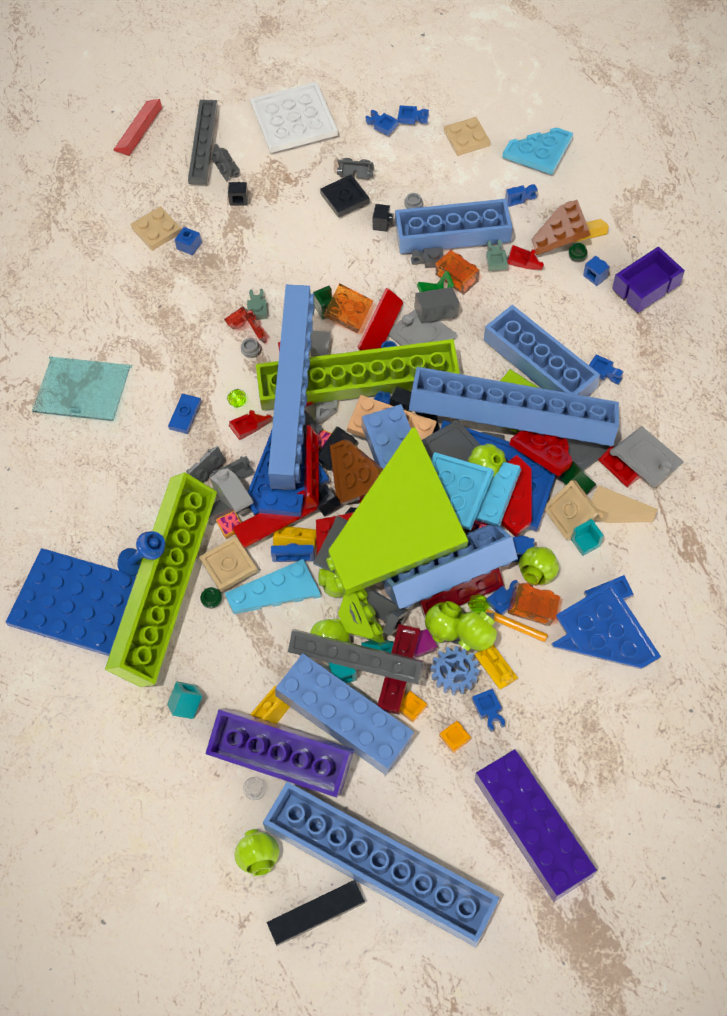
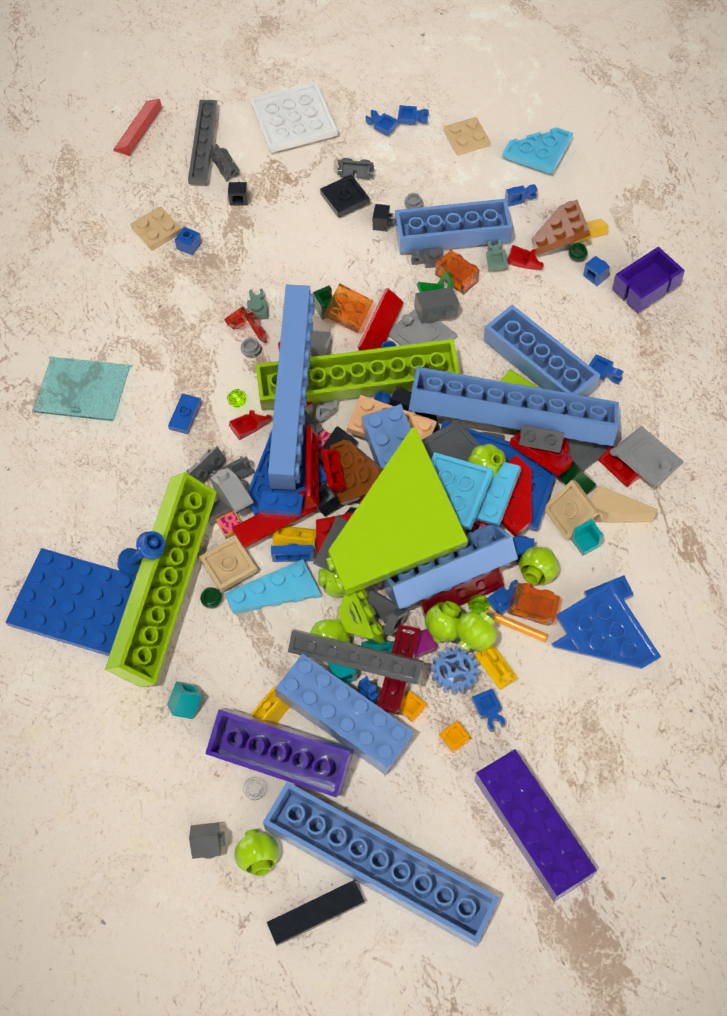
(206, 840): none -> dark grey brick
(333, 470): none -> red slope
(368, 690): none -> blue plate
(541, 438): none -> dark grey hinge

